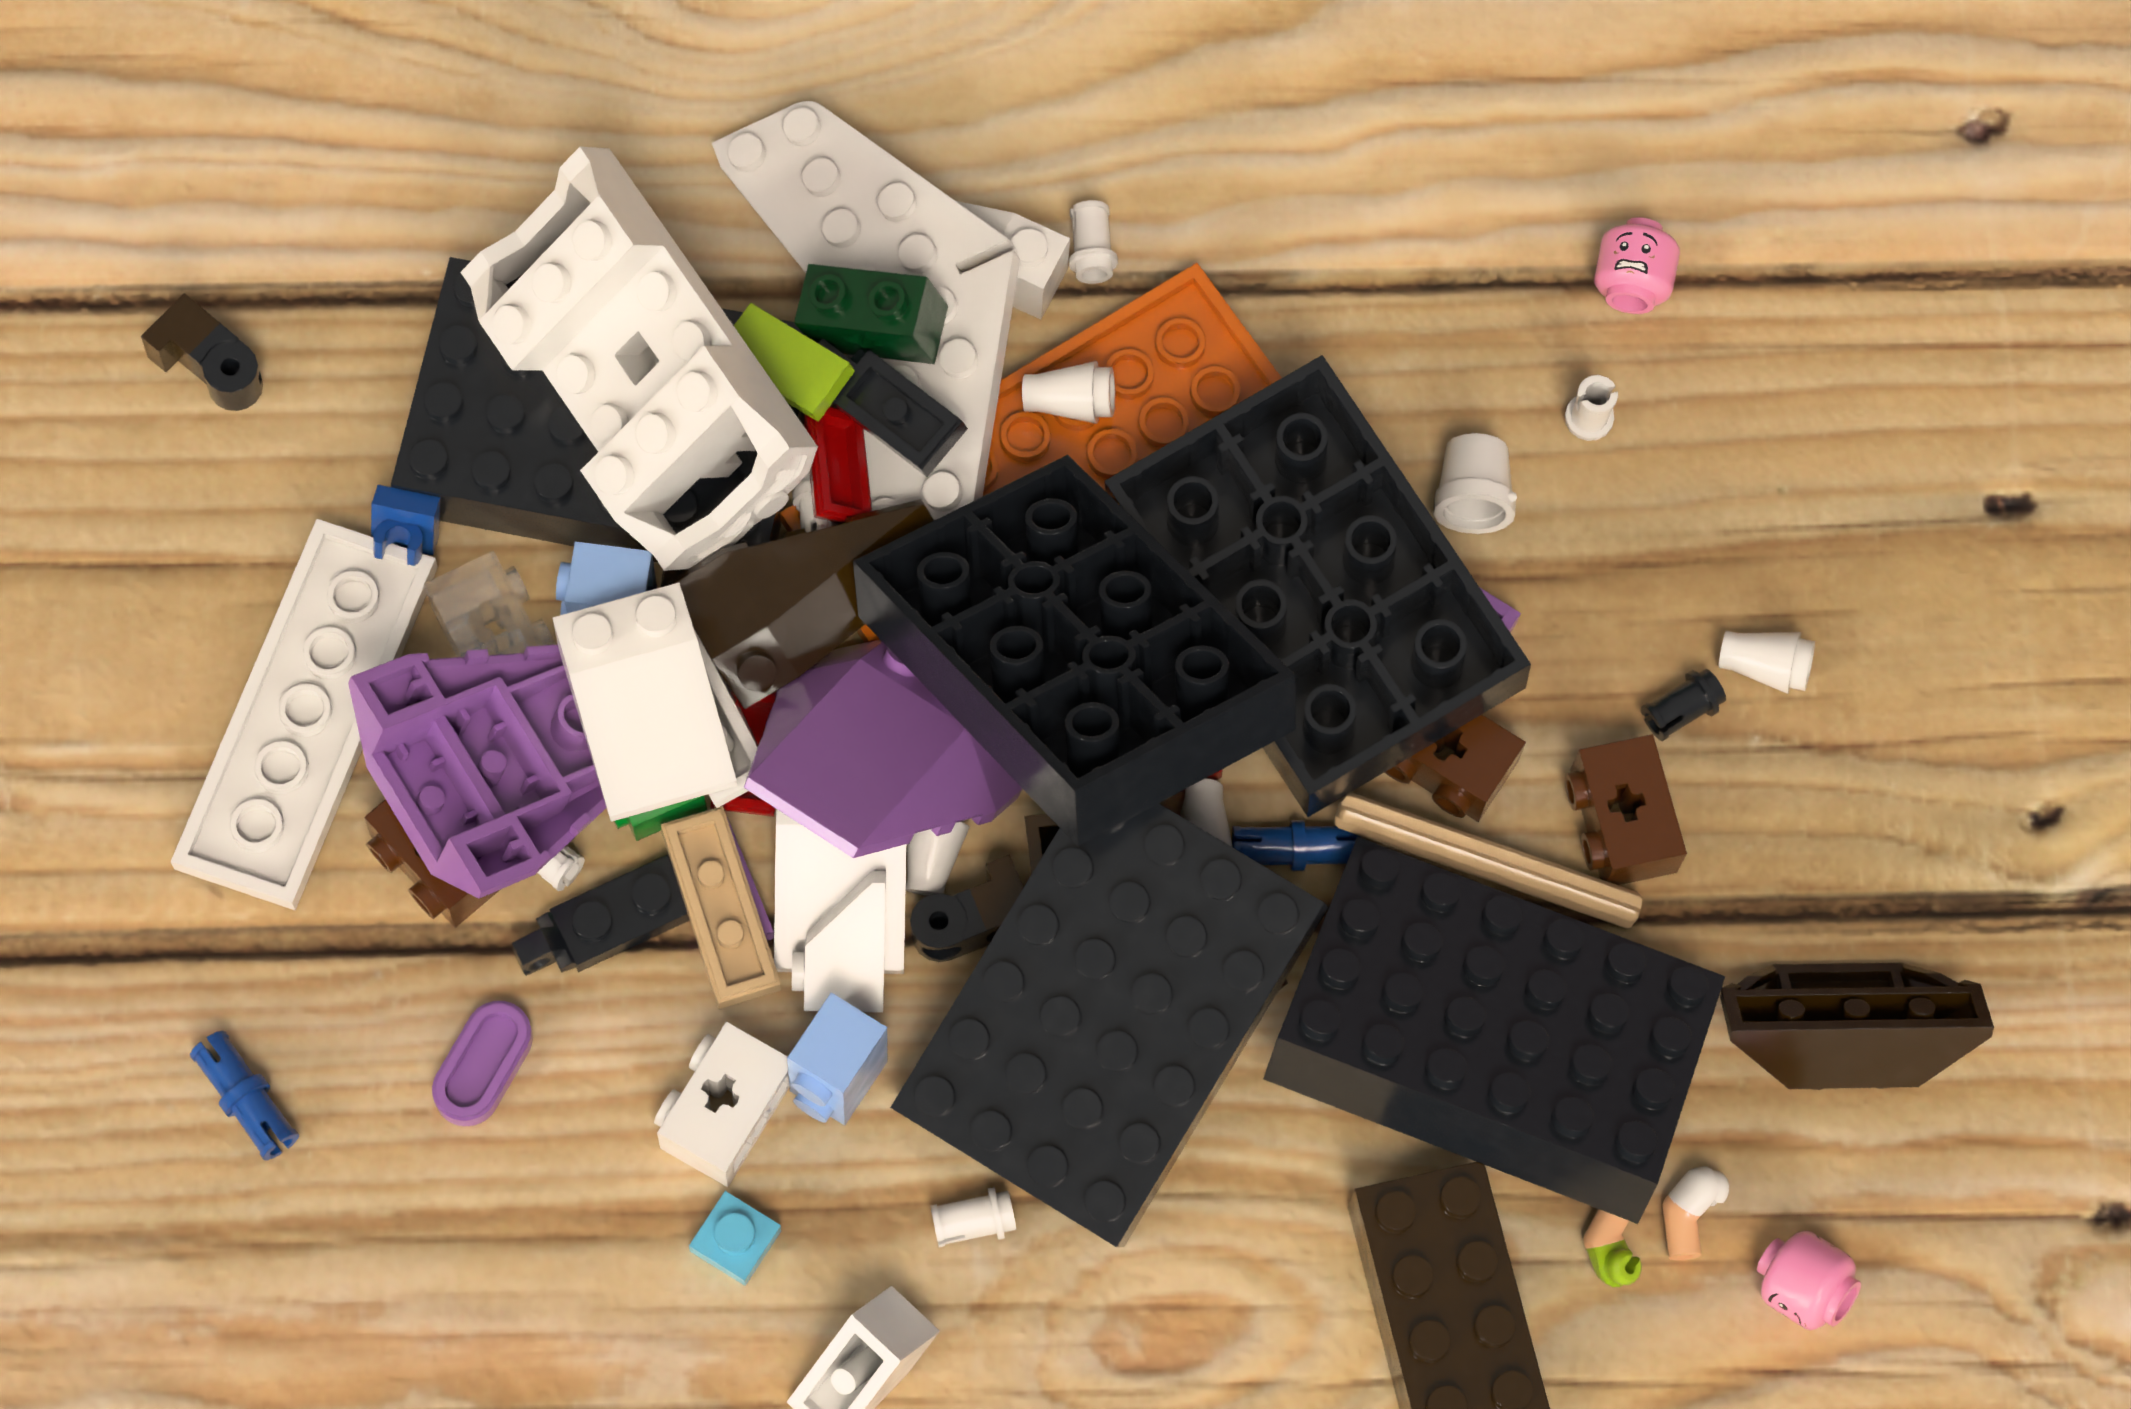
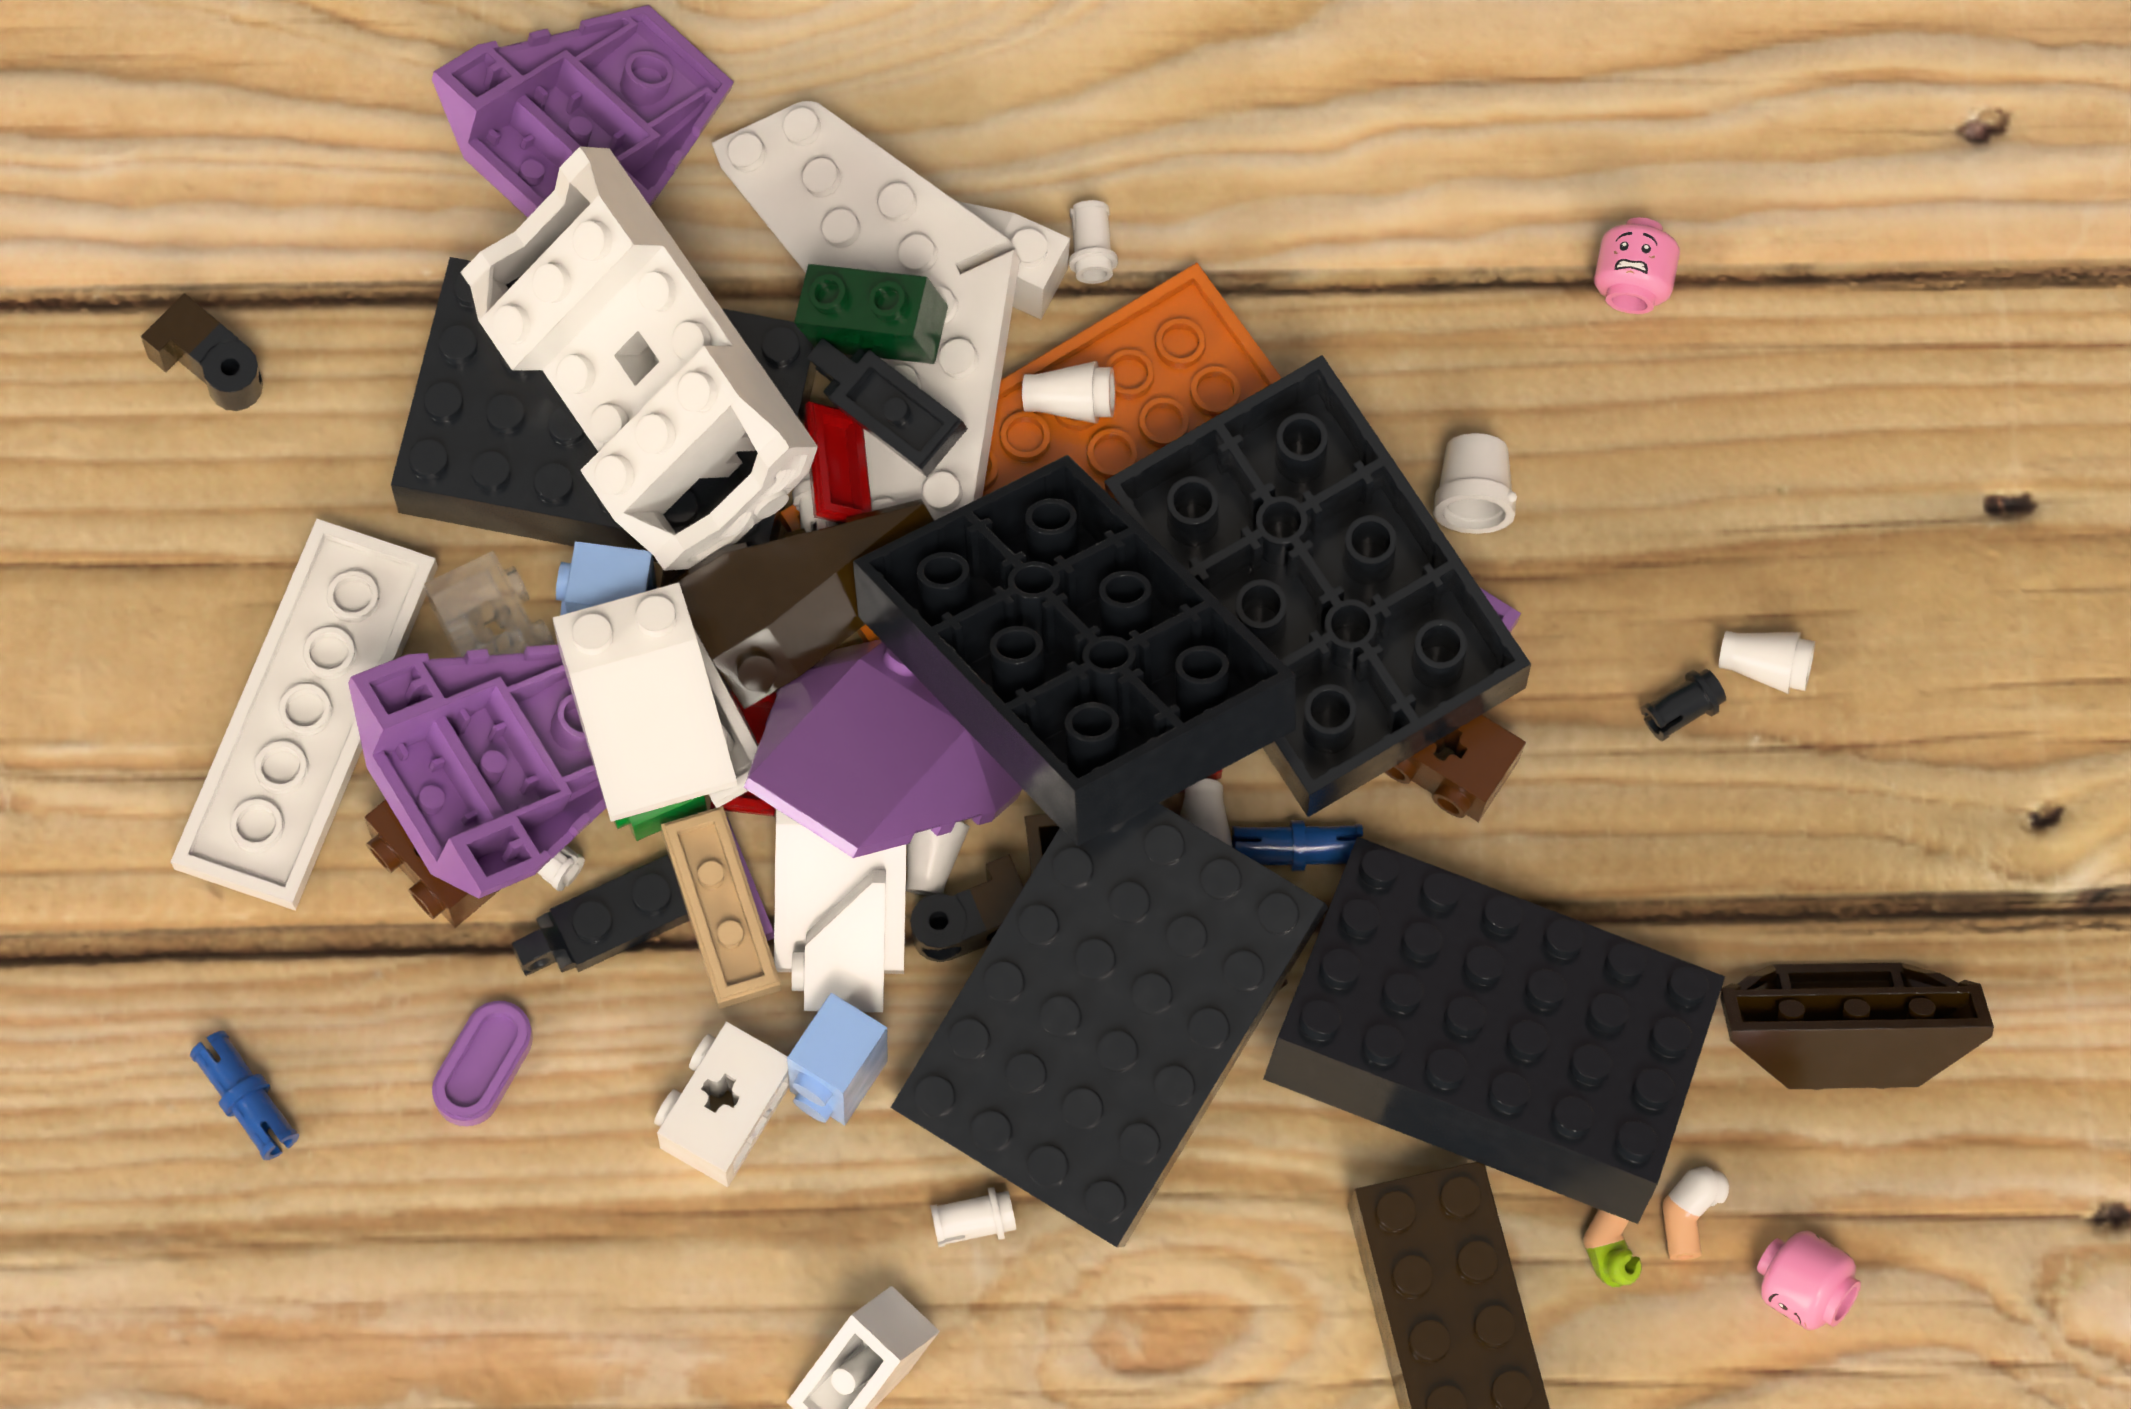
(406, 521): blue tile -> none
(610, 84): none -> medium lavender wedge
(735, 1238): medium azure plate -> none
(797, 365): lime tile -> none
(1488, 860): tan axle -> none
(1591, 411): white pin -> none
(1634, 778): reddish brown brick -> none

